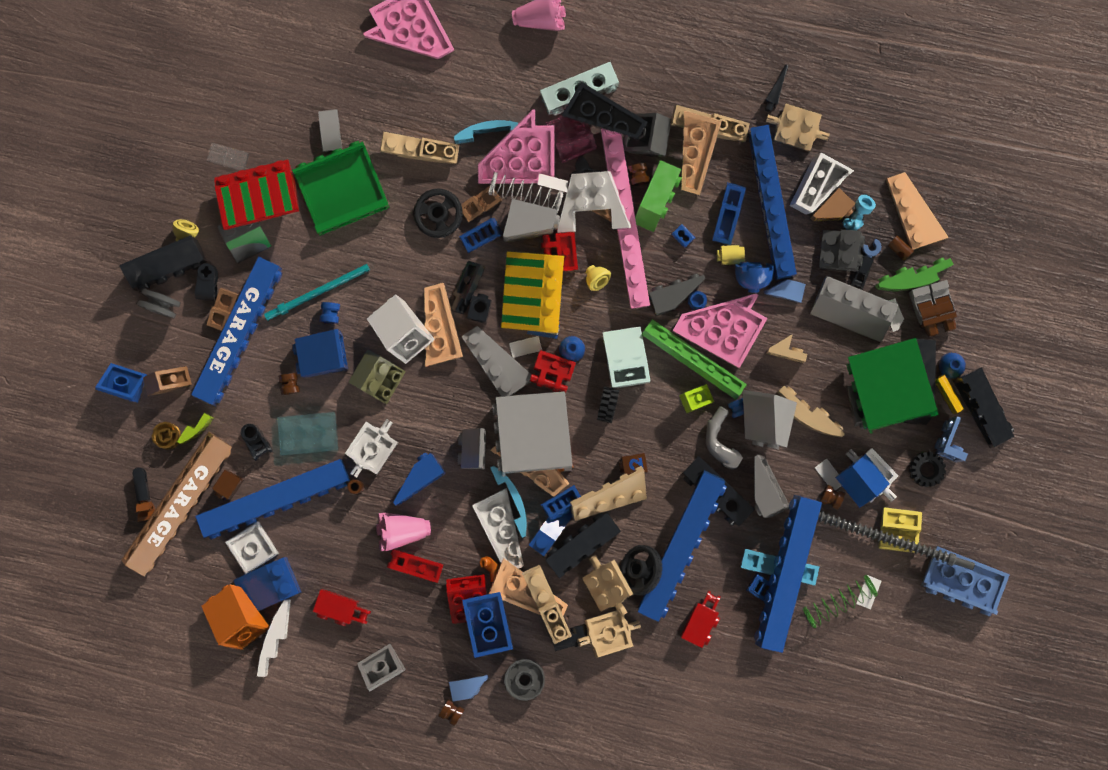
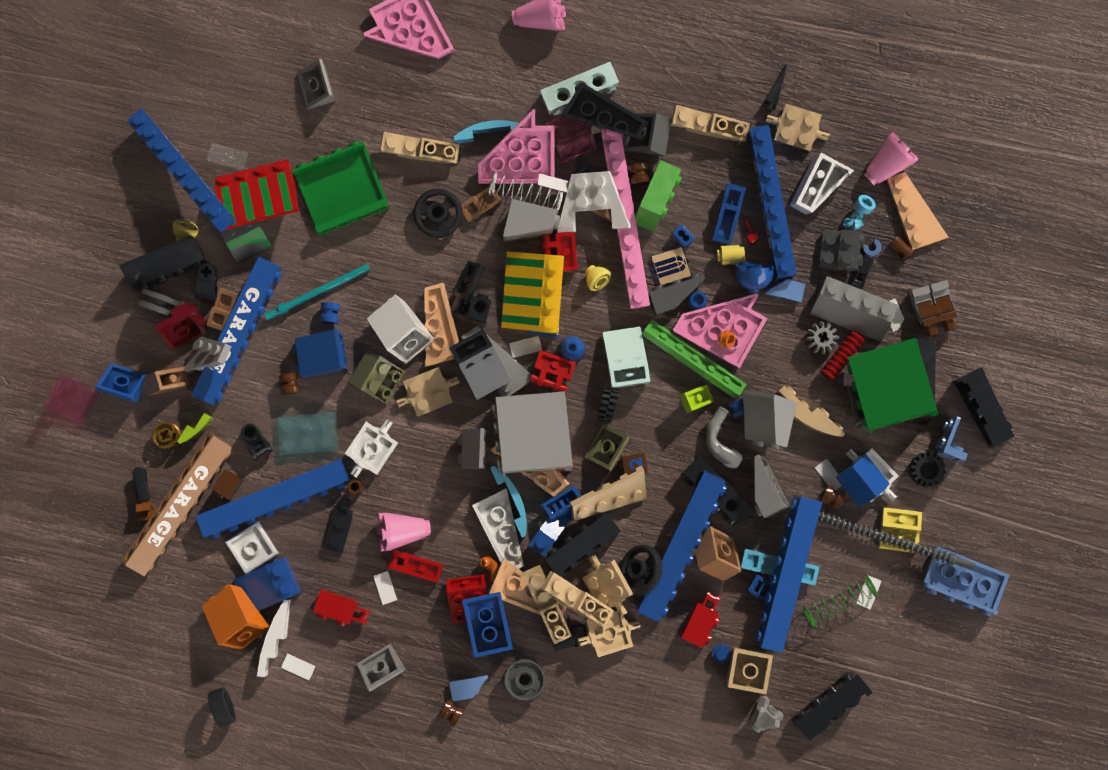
(71, 399): none -> clear pink bracket
(181, 170): none -> blue brick
(182, 326): none -> dark red plate
(207, 354): none -> light grey wing
(221, 707): none -> black tyre
(298, 666): none -> white sticker
(315, 85): none -> light grey slope
(330, 130): light grey slope -> none
(339, 527): none -> black hinge
(385, 587): none -> white sticker
(421, 475): blue slope -> none
(428, 391): none -> tan plate
(479, 364): none -> slope
(498, 232): blue slope -> none
(577, 600): none -> tan slope
(607, 447): none -> olive slope
(670, 266): none -> piece
(698, 145): light nougat wing -> none
(718, 555): none -> medium nougat slope
(721, 654): none -> blue plate
(726, 339): none -> orange plate
(749, 670): none -> tan brick
(752, 238): none -> red hand
(765, 716): none -> light grey rock
(782, 350): tan slope -> none
(816, 340): none -> light grey gear
(831, 704): none -> black wedge
(835, 208): medium nougat slope -> none
(841, 357): none -> red piece
(890, 160): none -> bright pink cone
(908, 280): bright green slope -> none
(948, 394): yellow slope -> none
(952, 365): blue brick -> none

